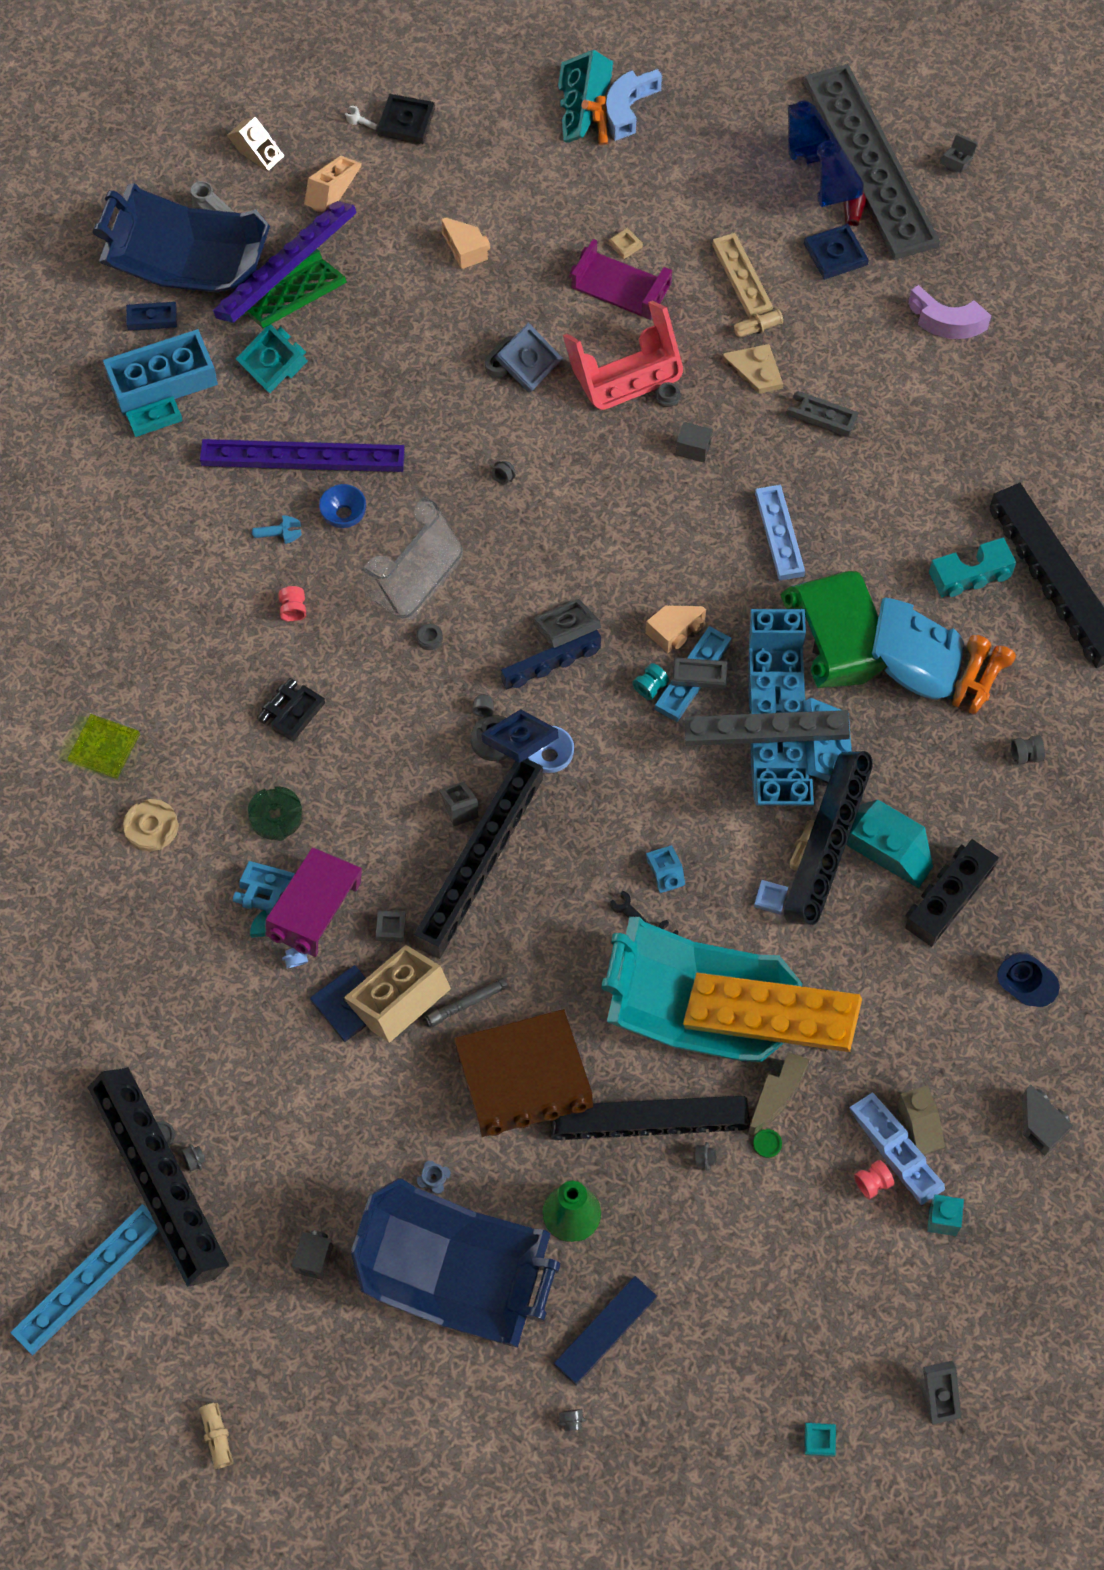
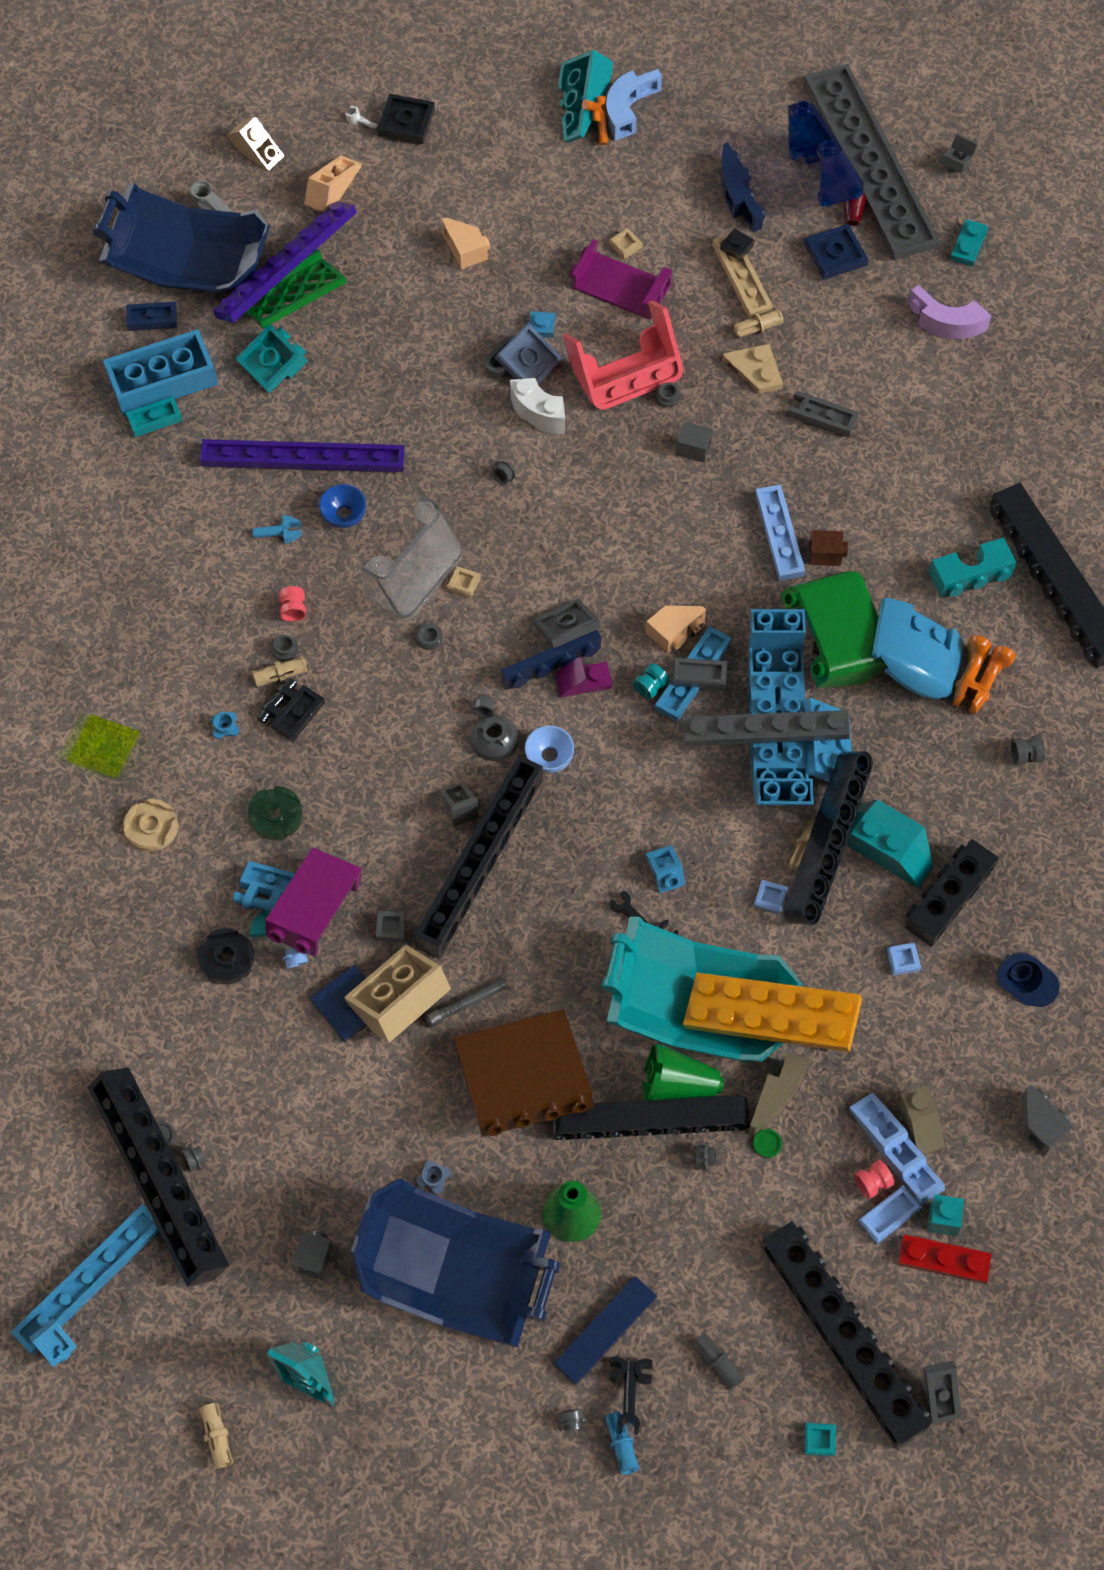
(53, 1342): none -> dark azure bracket
(213, 947): none -> black plate
(224, 718): none -> dark azure plate
(280, 671): none -> tan pin
(285, 647): none -> dark grey plate
(302, 1369): none -> teal wedge
(463, 582): none -> tan tile
(520, 735): dark blue plate -> none
(538, 407): none -> white brick
(543, 323): none -> dark azure plate
(582, 679): none -> magenta slope
(622, 1445): none -> dark azure axle
(630, 1372): none -> black bar
(678, 1076): none -> green cone
(718, 1361): none -> dark grey axle
(736, 189): none -> dark blue slope
(737, 244): none -> black plate
(827, 548): none -> copper brick
(889, 1214): none -> light blue tile
(899, 1429): none -> black brick
(903, 959): none -> light blue tile
(945, 1259): none -> red plate
(969, 242): none -> teal plate

